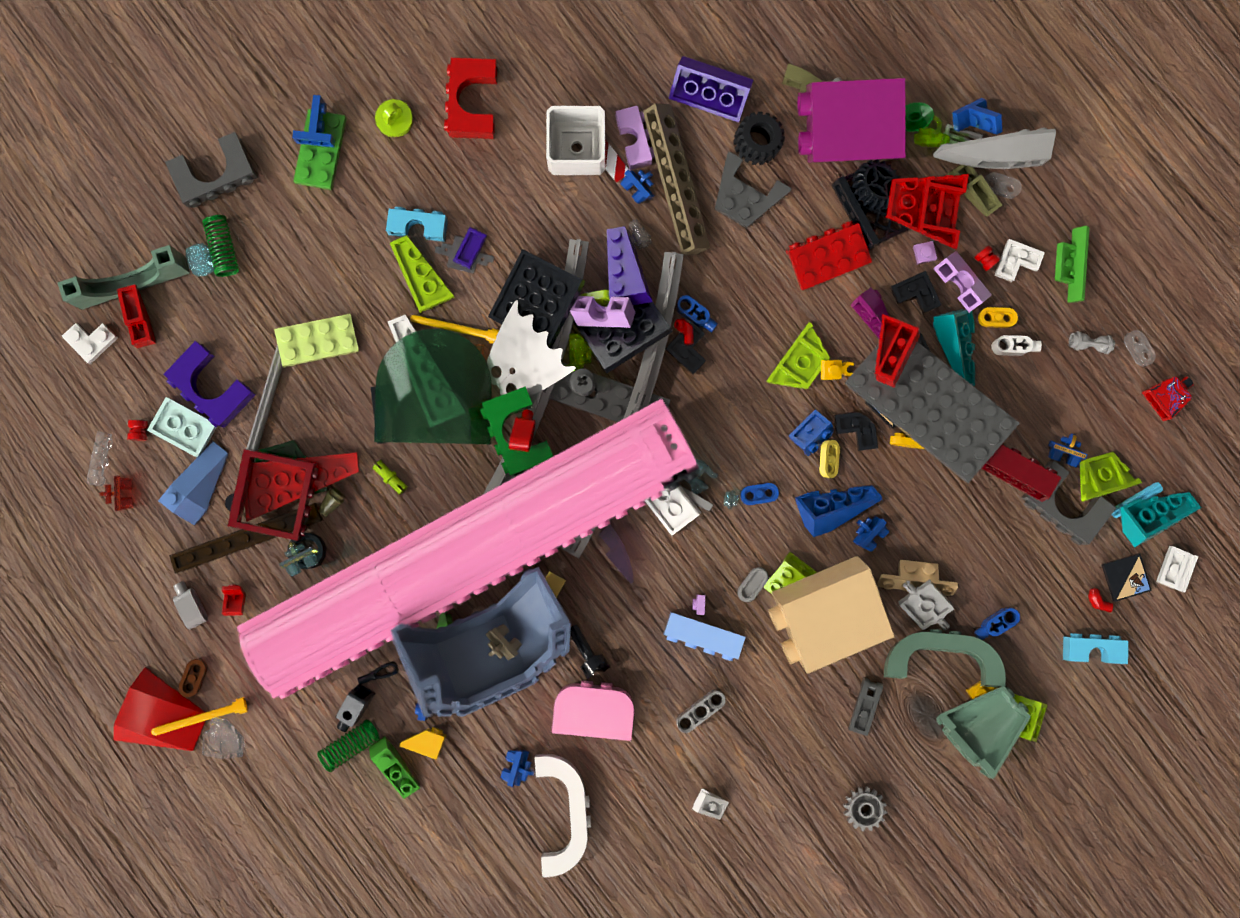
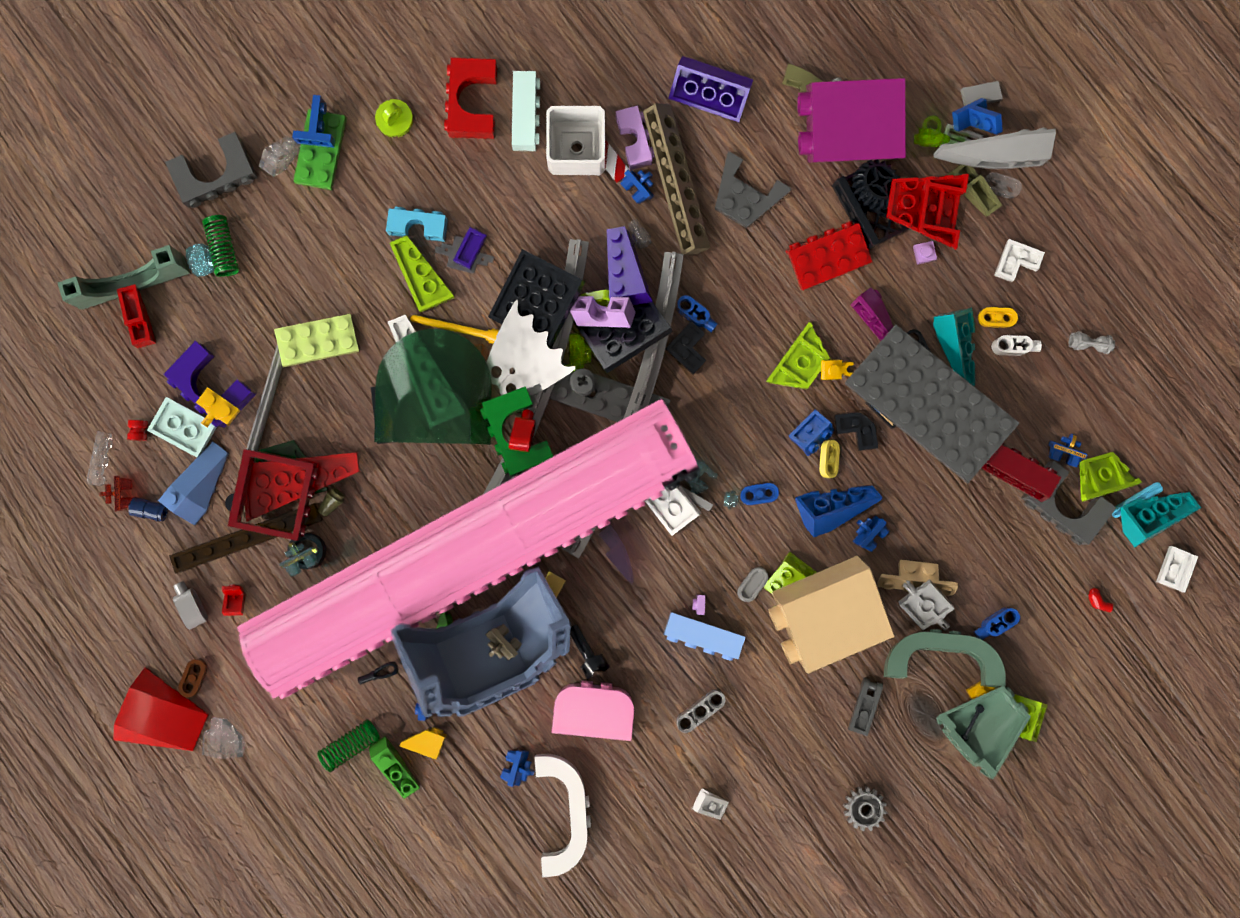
(92, 345): white plate -> none
(146, 509): none -> dark blue piece
(216, 408): none -> yellow plate
(238, 706): yellow piece -> none
(279, 155): none -> clear slope
(354, 707): black torso -> none
(389, 477): lime pin -> none
(524, 111): none -> light aqua brick
(686, 329): red arm -> none
(768, 128): black tyre -> none
(894, 349): red wedge -> none
(900, 439): yellow plate -> none
(918, 116): green dish -> none
(918, 287): black plate -> none
(971, 288): lavender arch -> none
(979, 709): none -> black hinge
(987, 258): red wheel -> none
(988, 91): none -> light grey tile
(1072, 264): bright green bracket -> none
(1112, 649): medium azure arch -> none
(1126, 577): tile -> none
(1138, 349): clear plate -> none
(1169, 396): red torso -> none

